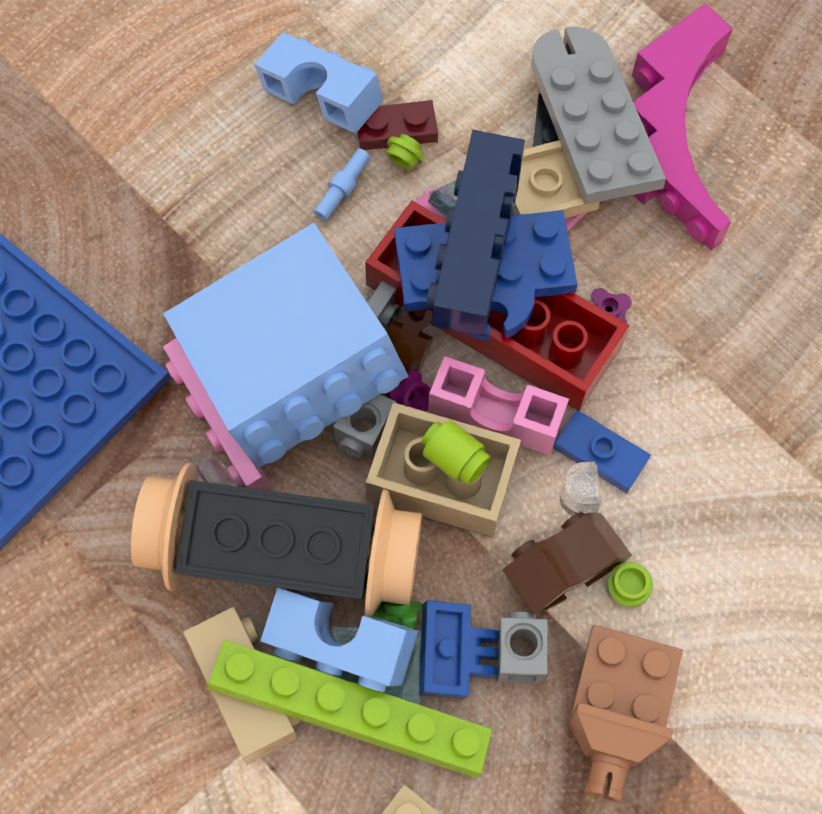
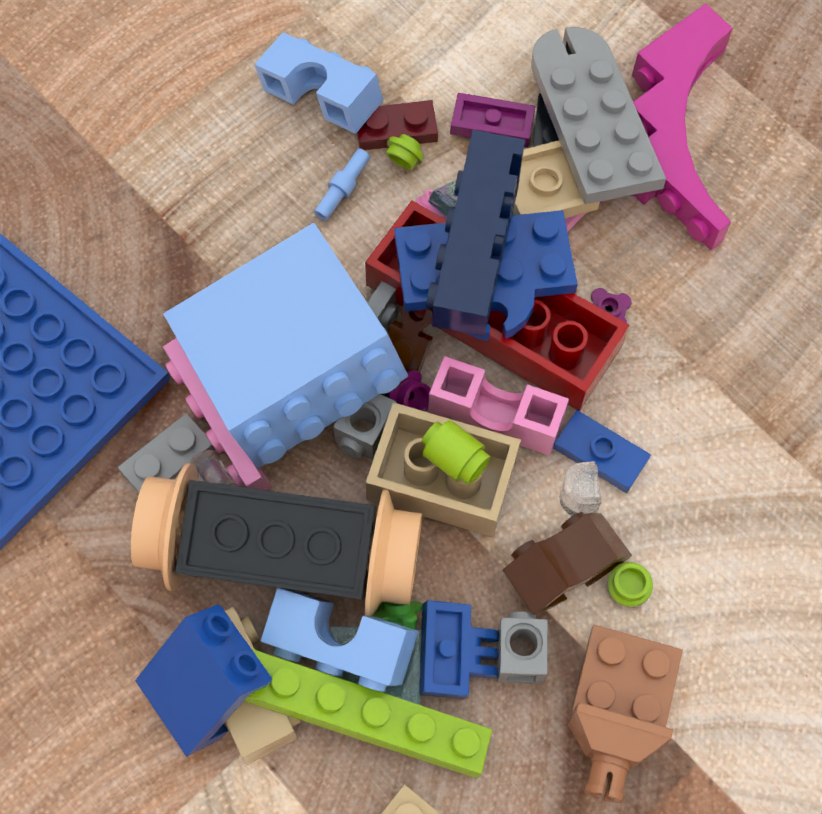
(166, 453): none -> light grey plate
(201, 678): none -> blue panel
(492, 116): none -> magenta plate

